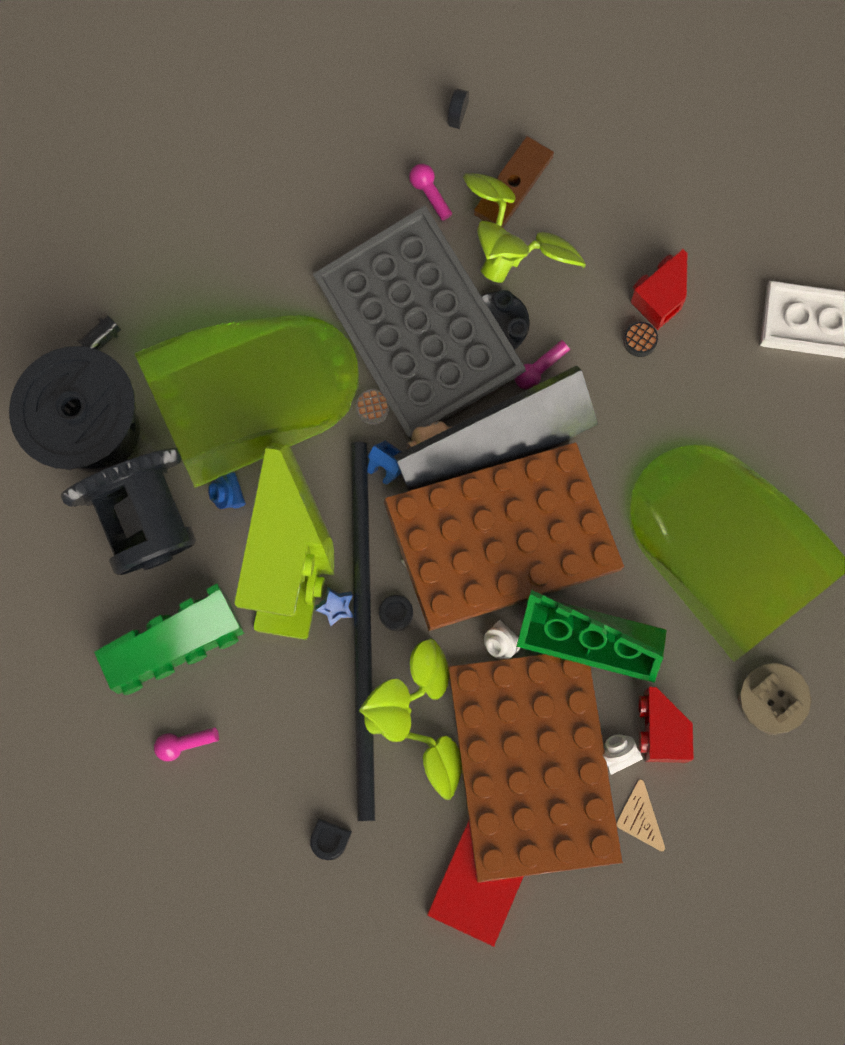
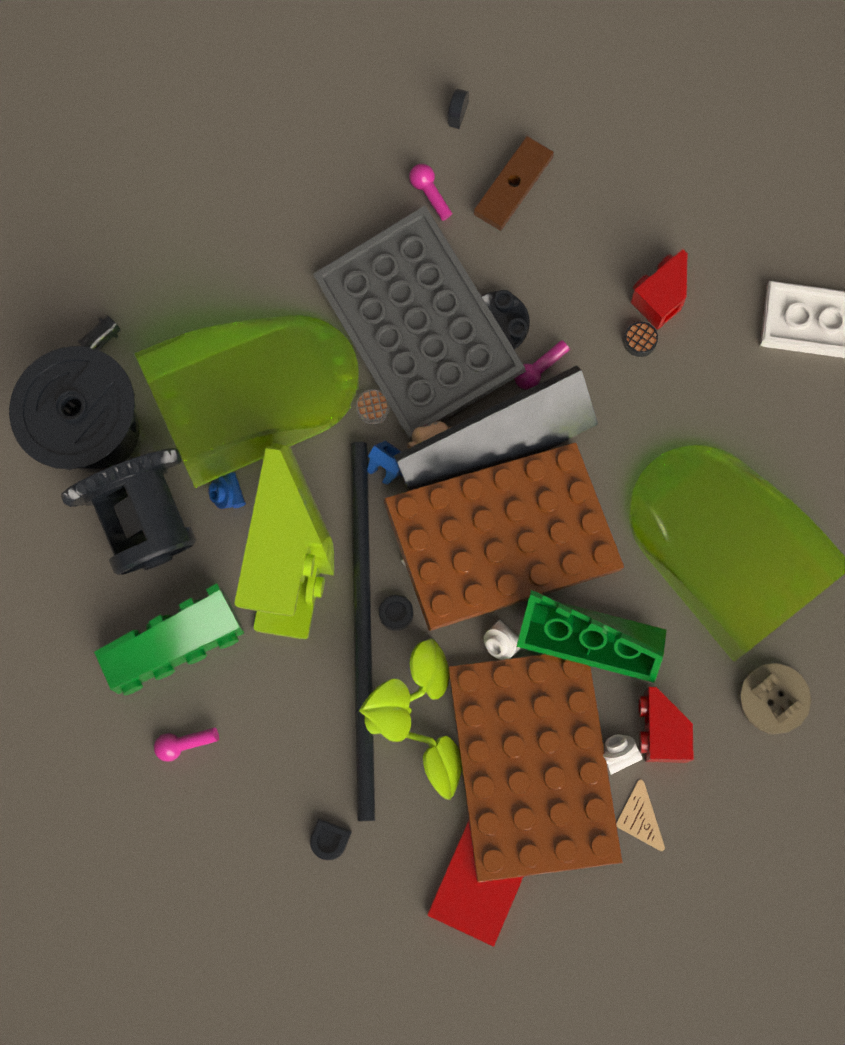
(335, 606): piece -> none
(504, 248): lime plant -> none

